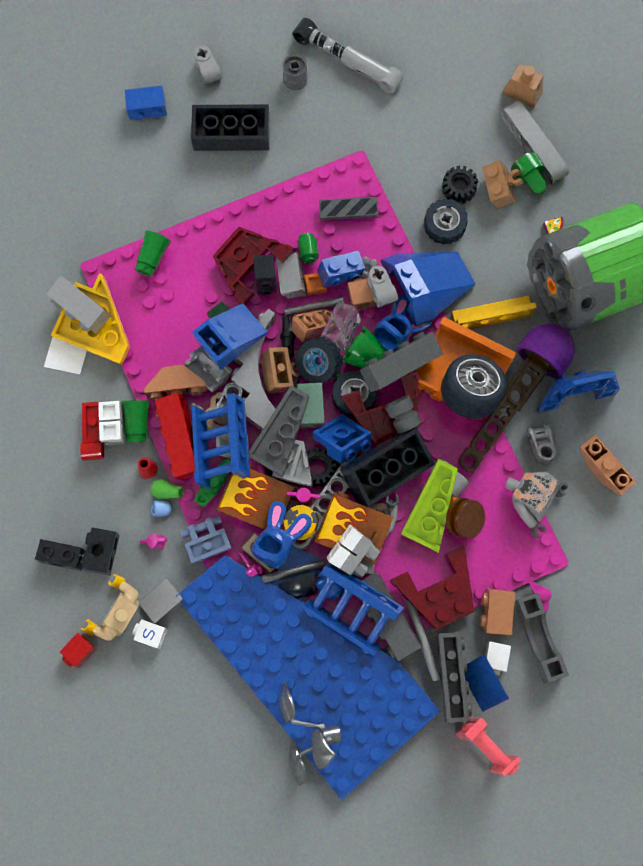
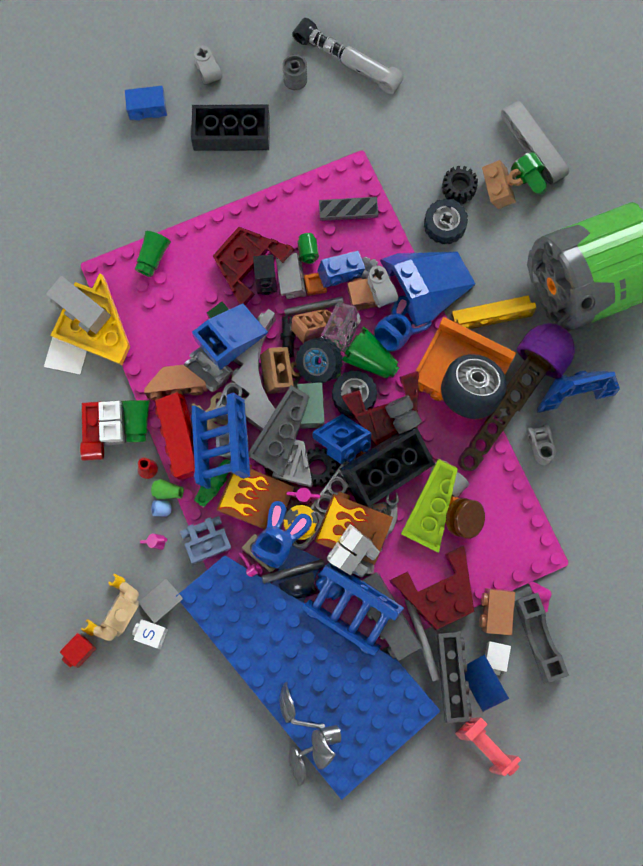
(59, 555): black brick -> none
(103, 563): black brick -> none
(401, 361): dark grey brick -> none
(525, 85): medium nougat torso -> none
(533, 497): torso -> none
(553, 225): tile -> none
(606, 466): nougat slope -> none

